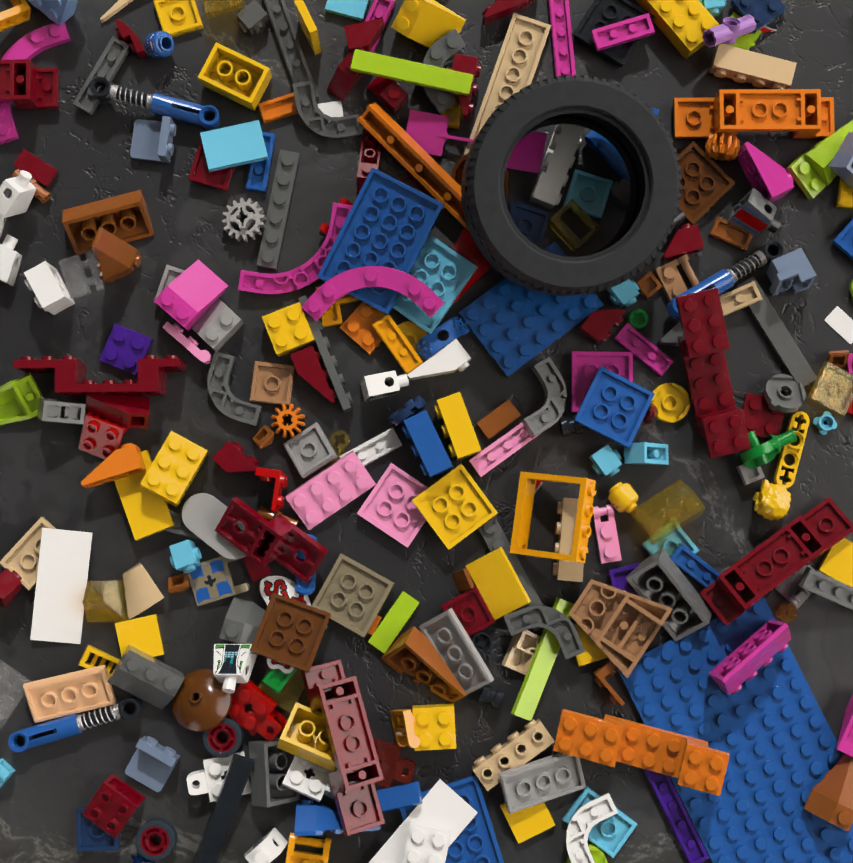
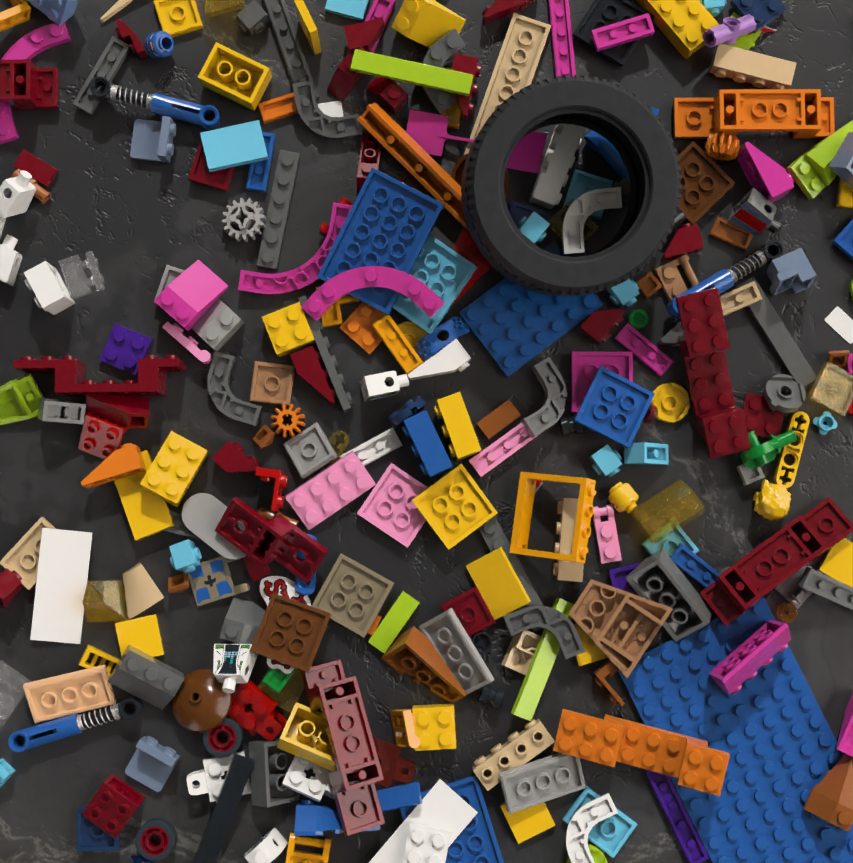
(114, 256): dark orange wedge -> none
(120, 215): dark orange slope -> none
(463, 580): dark orange slope -> none
(533, 227): none -> medium azure brick
(580, 210): none -> white plate

